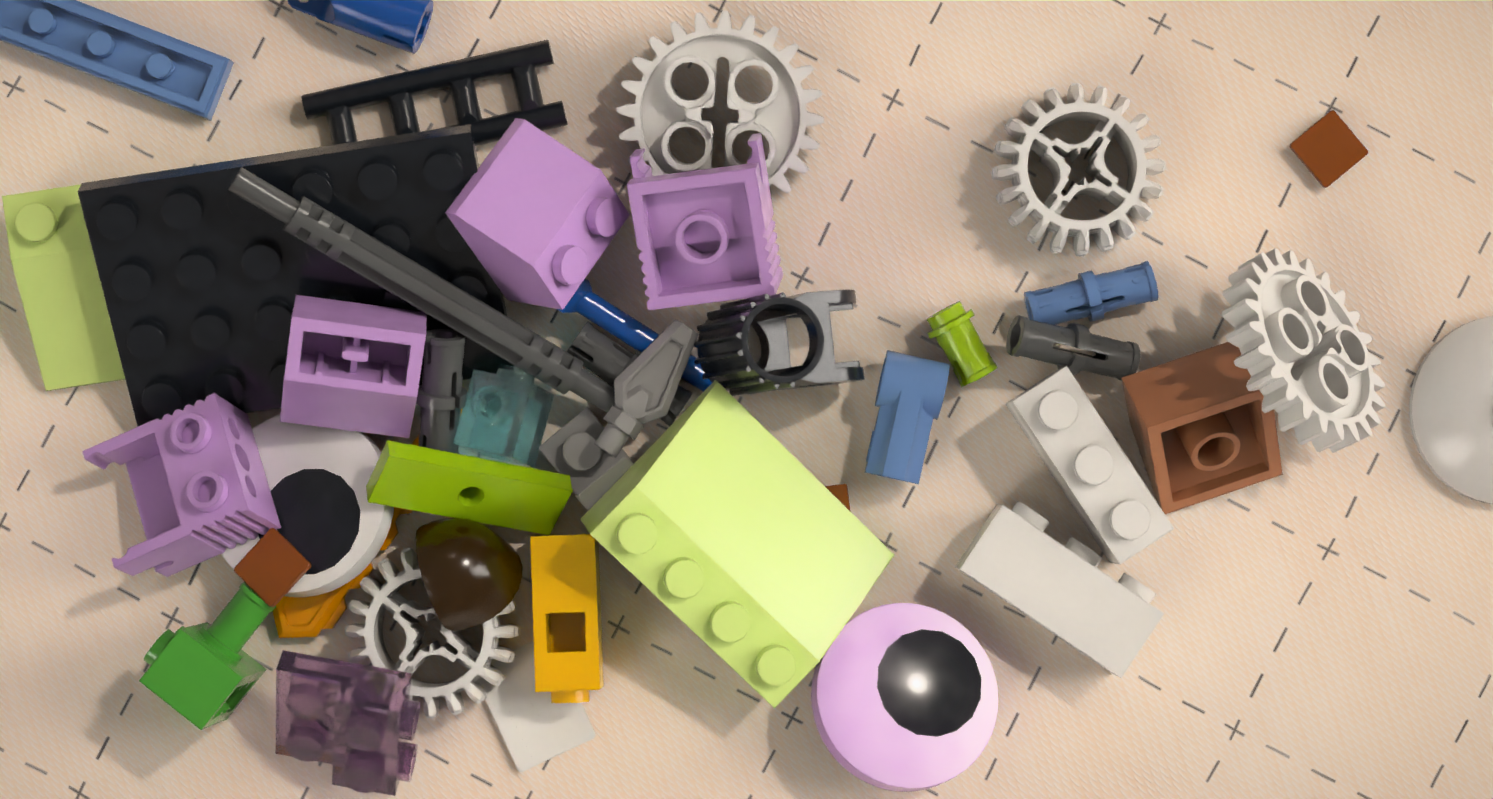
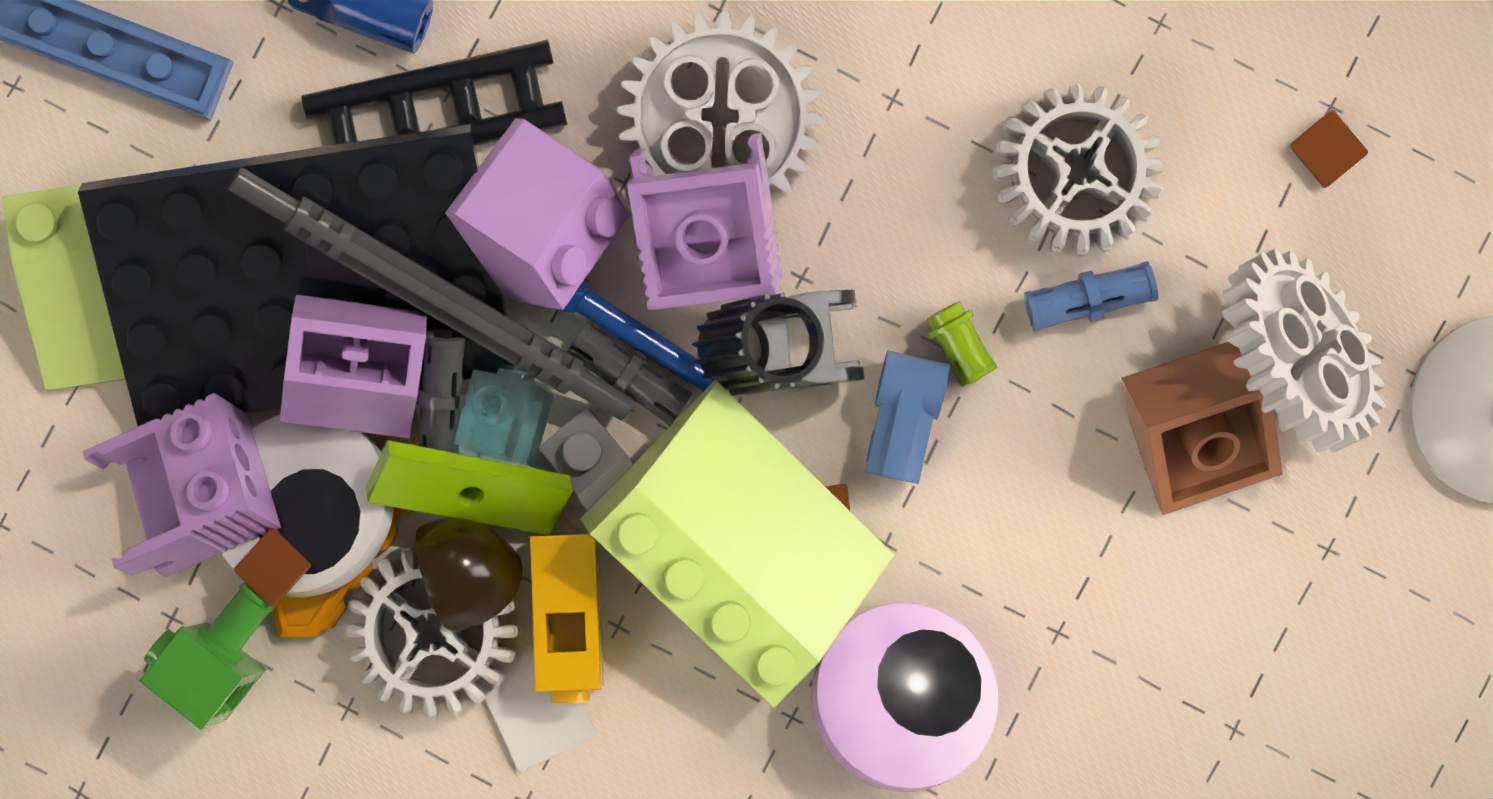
(348, 719): plate -> none
(647, 386): light grey piece -> none
(1036, 341): dark grey pin -> none
(1061, 587): white brick -> none
(1089, 466): white brick -> none

